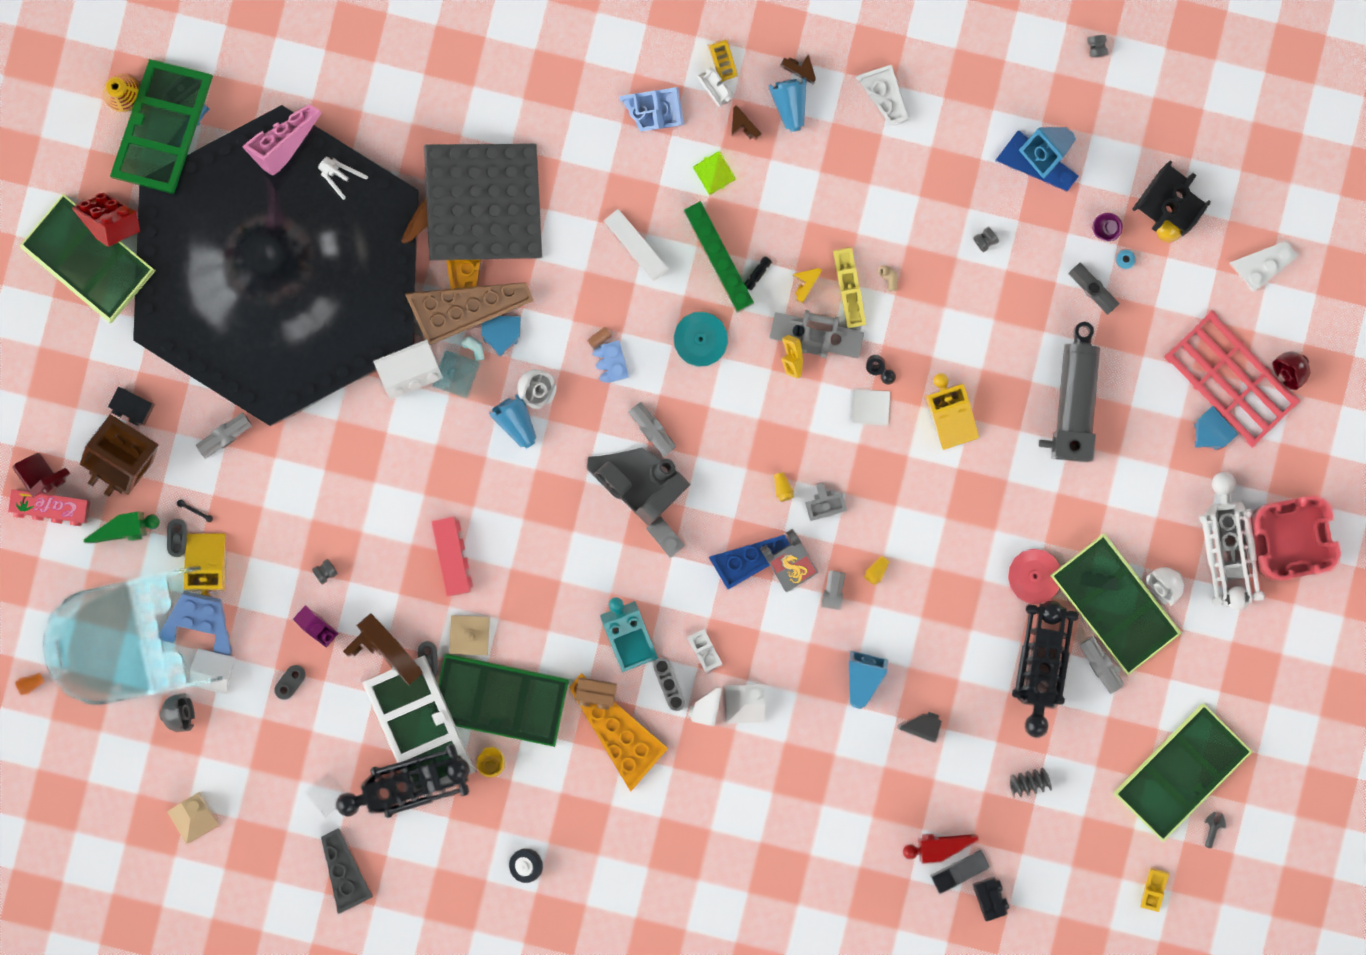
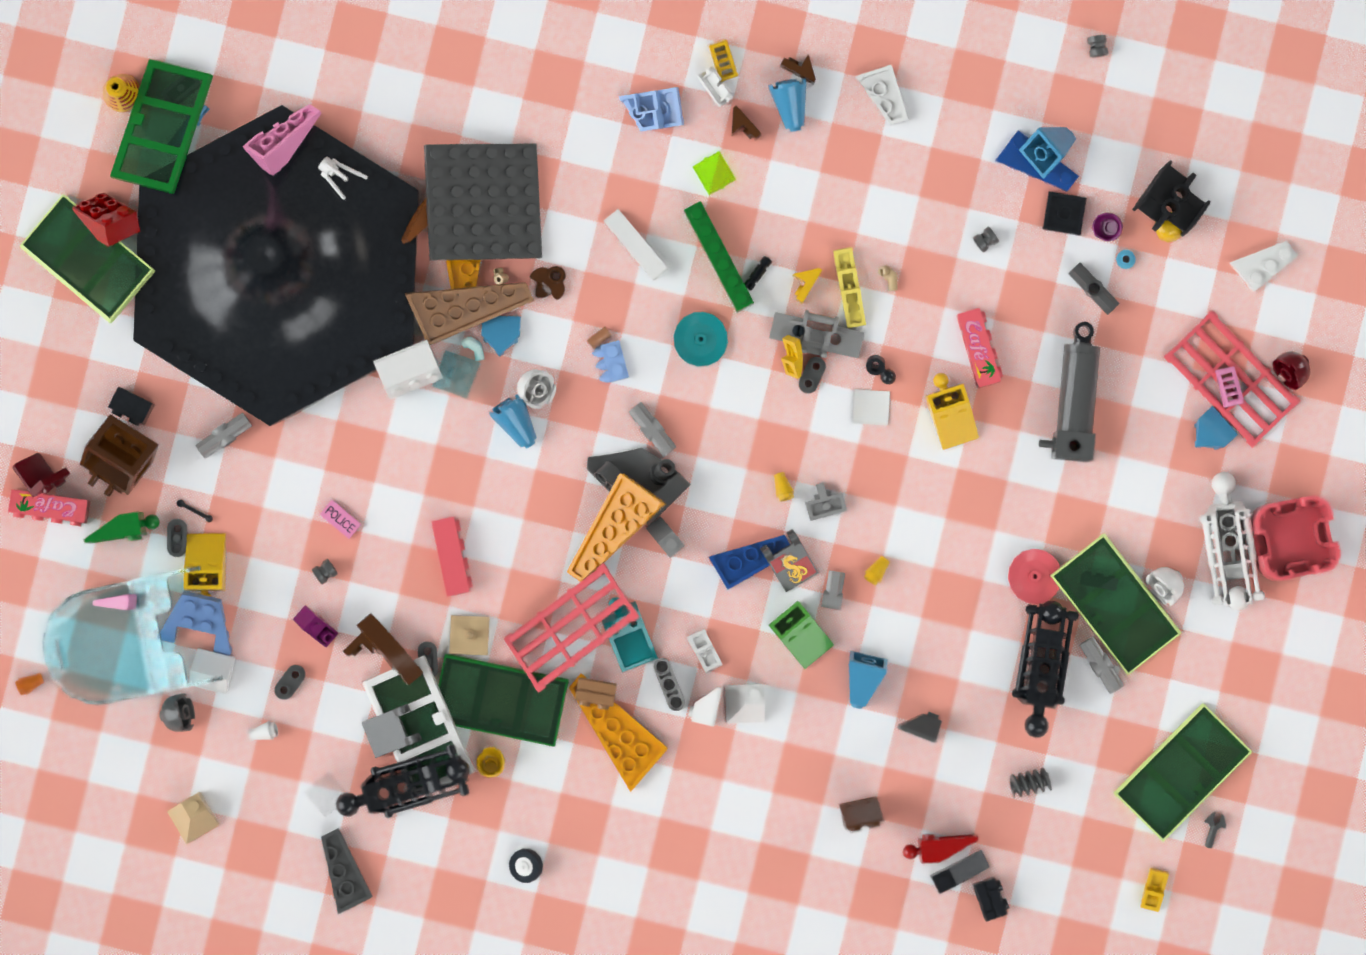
(123, 602): none -> bright pink slope
(265, 731): none -> white cone
(340, 519): none -> bright pink tile
(388, 733): none -> flag
(499, 276): none -> tan arm
(546, 283): none -> reddish brown plate
(551, 630): none -> coral door
(619, 518): none -> light orange wing
(801, 634): none -> bright green slope
(812, 375): none -> dark grey plate
(861, 813): none -> reddish brown slope
(978, 347): none -> coral brick
(1064, 213): none -> black tile
(1222, 388): none -> bright pink slope

